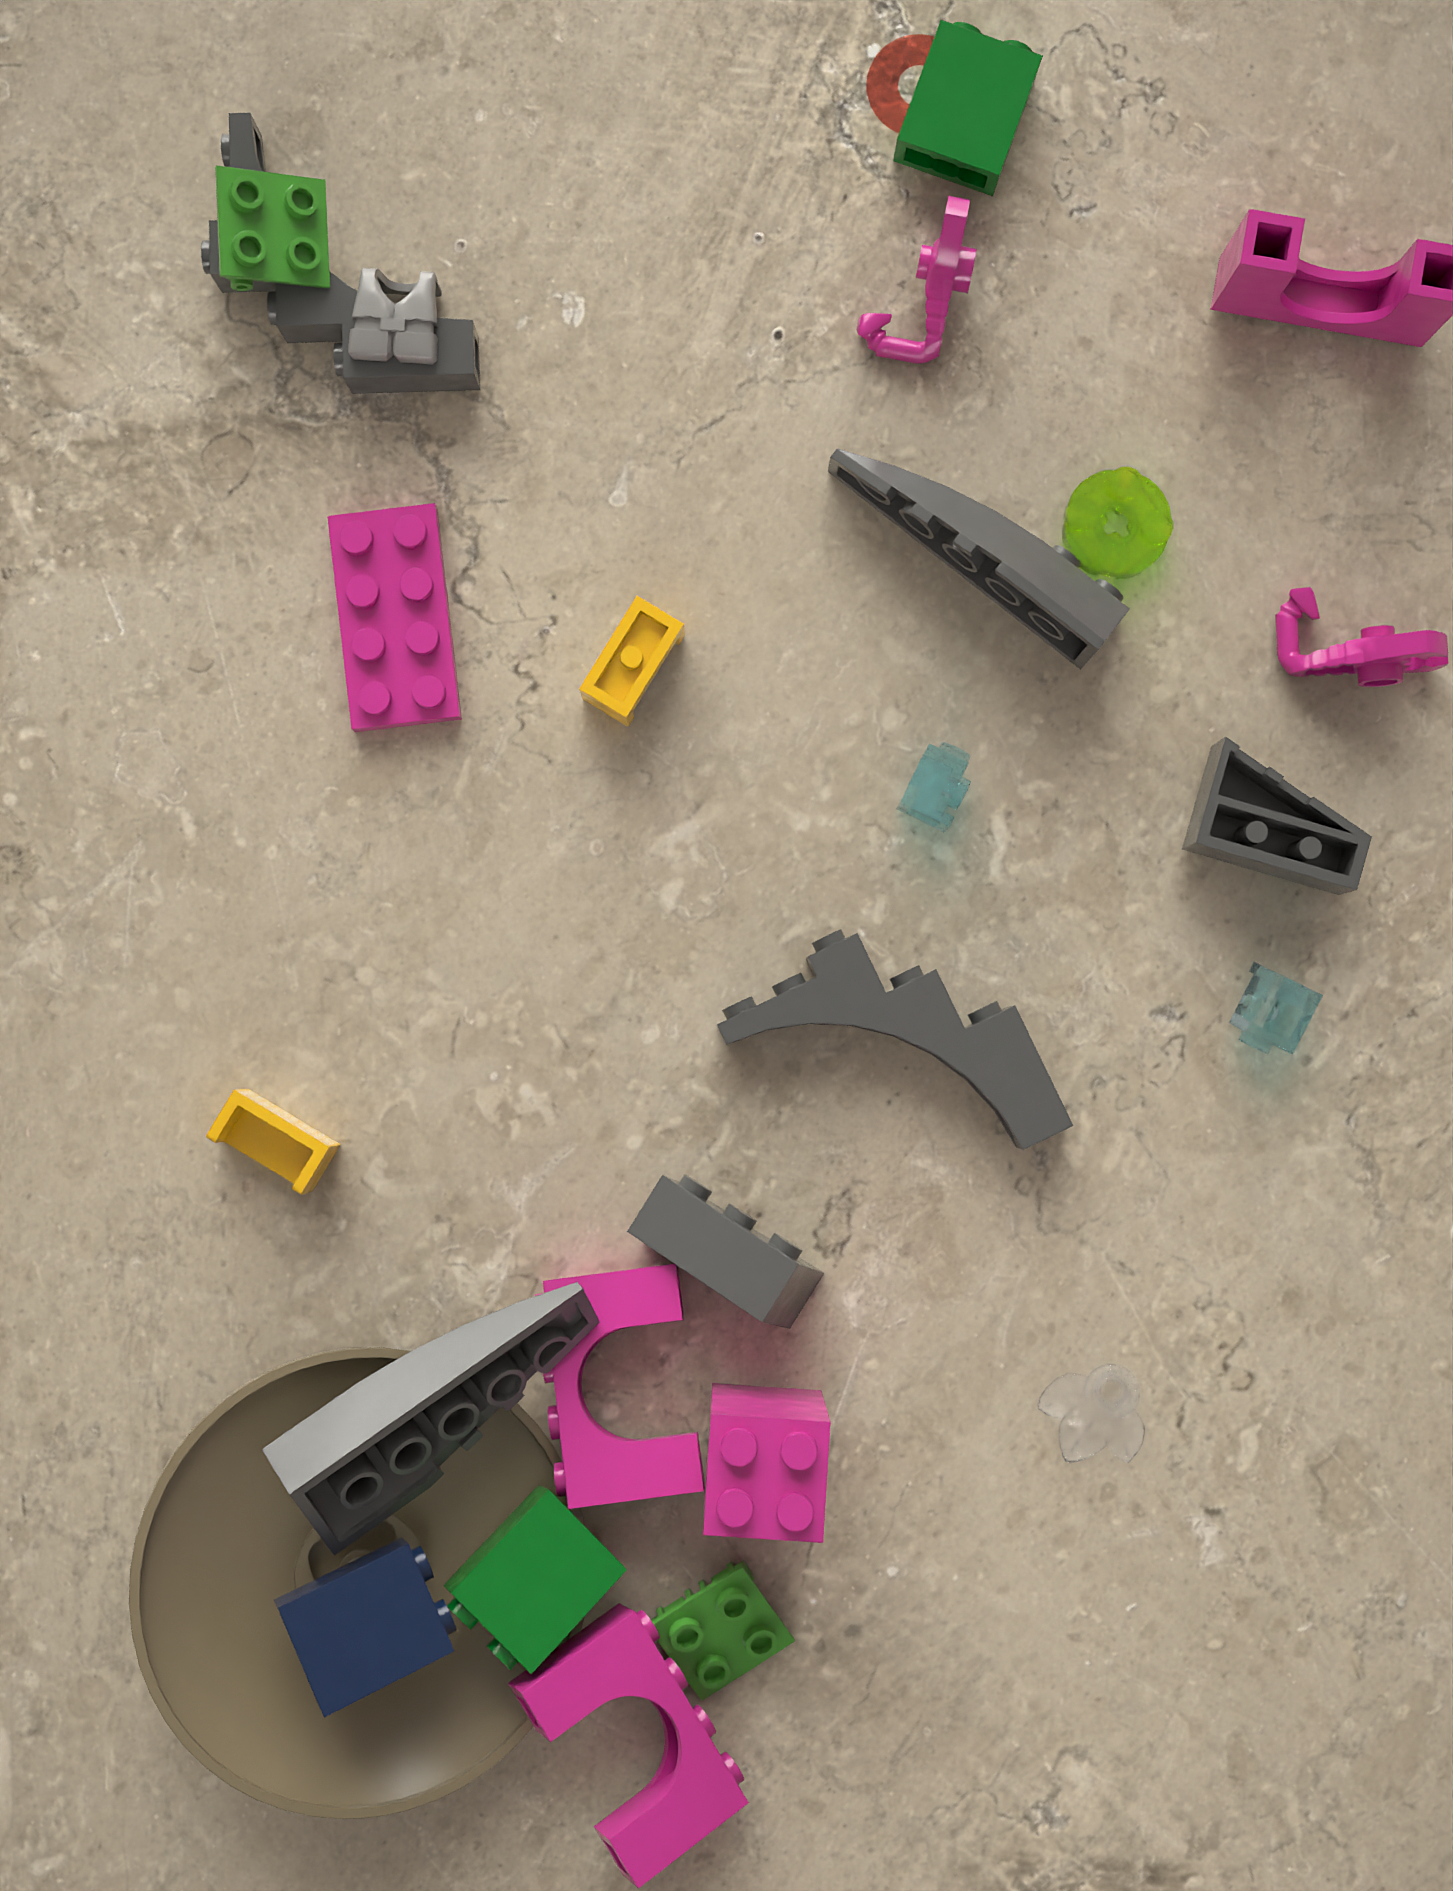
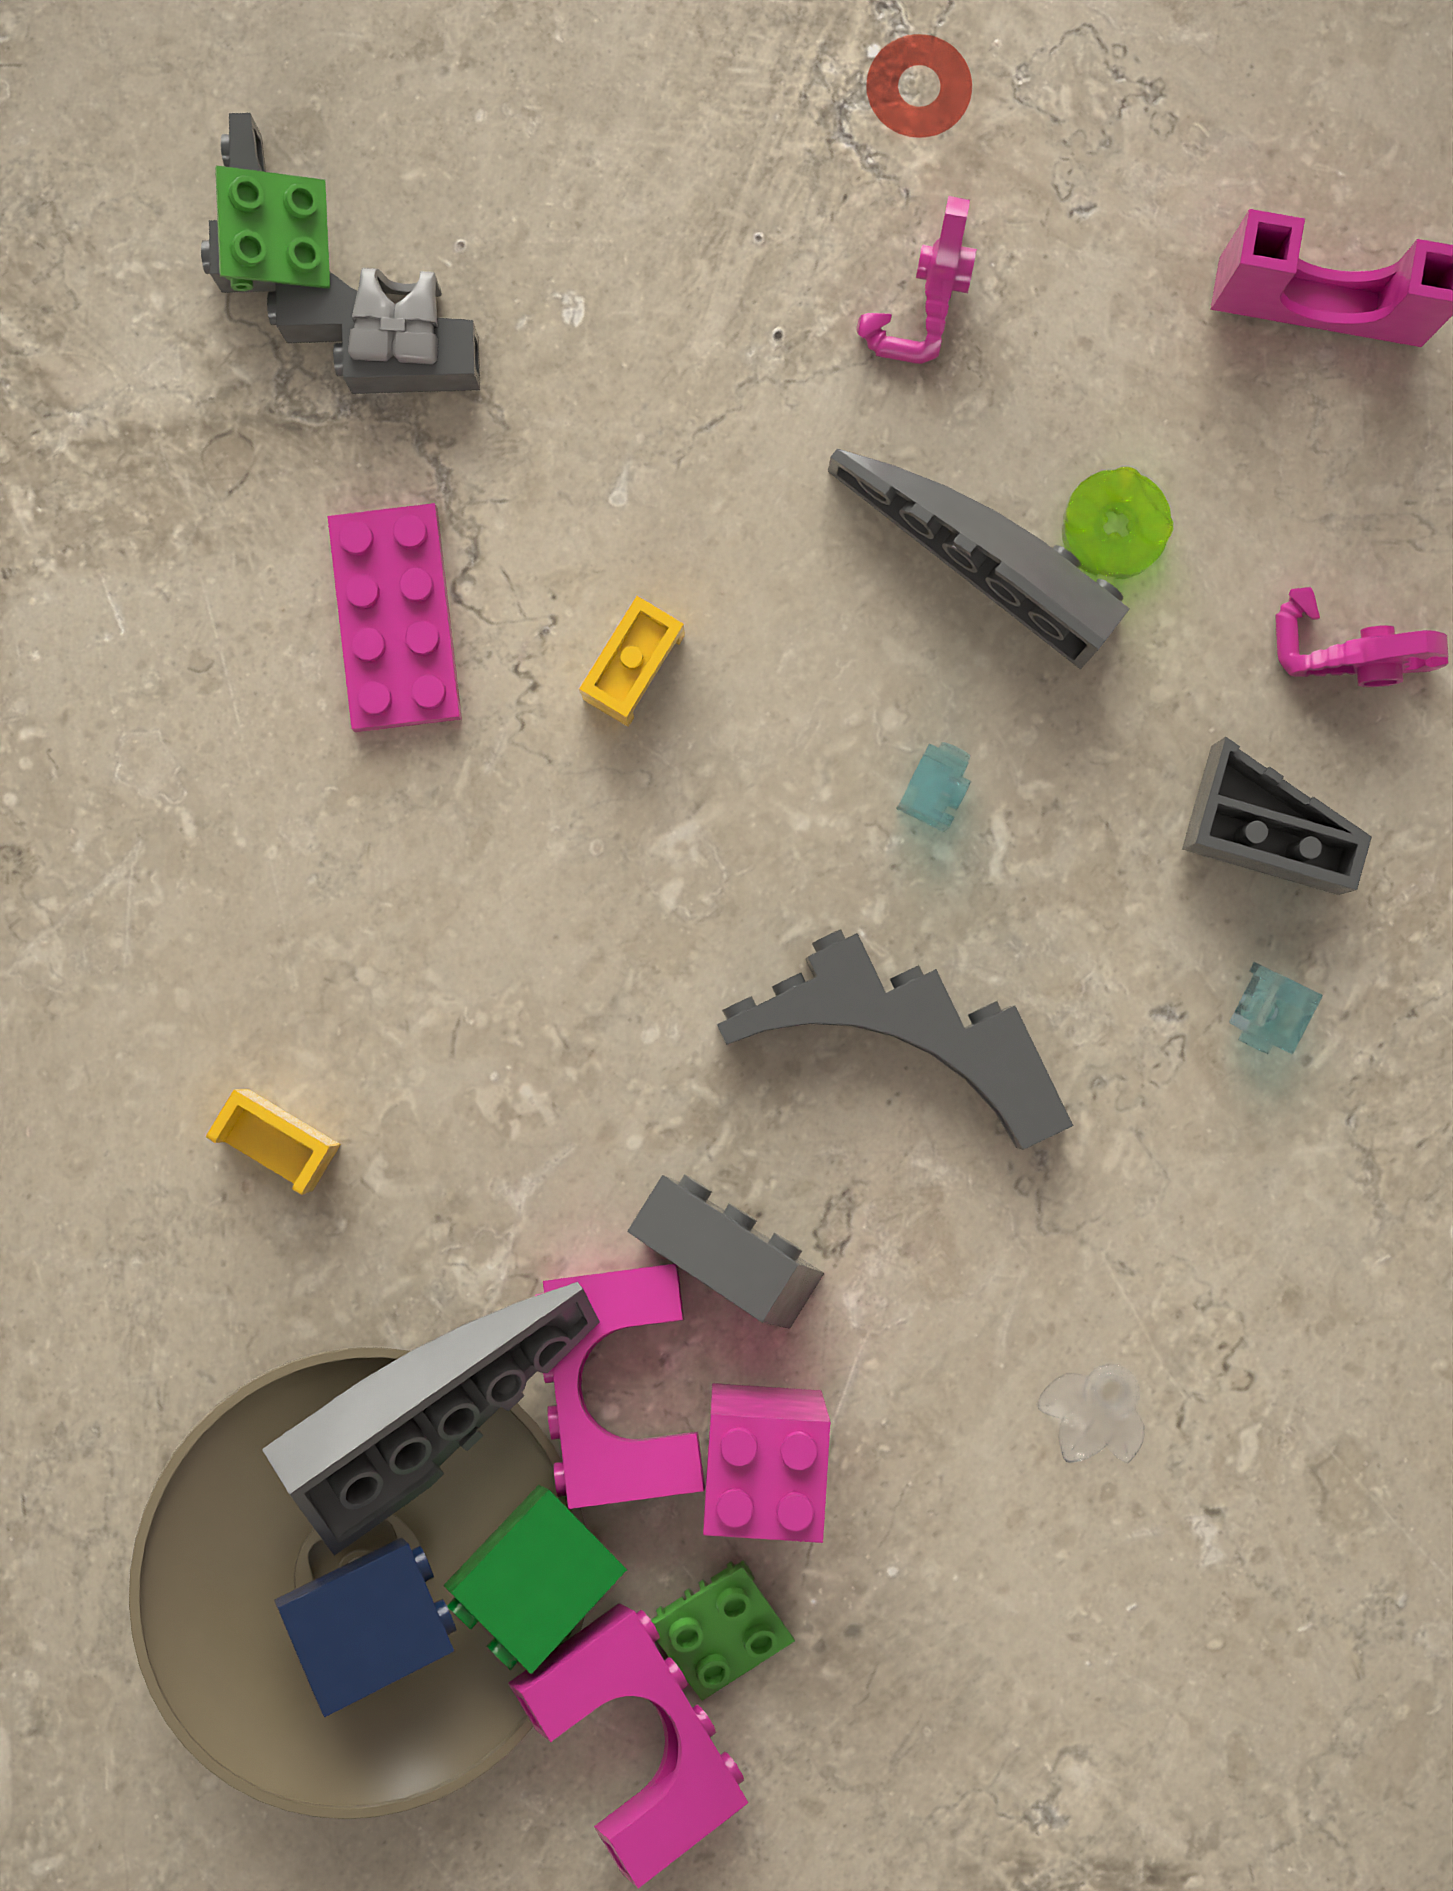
(967, 106): green brick -> none

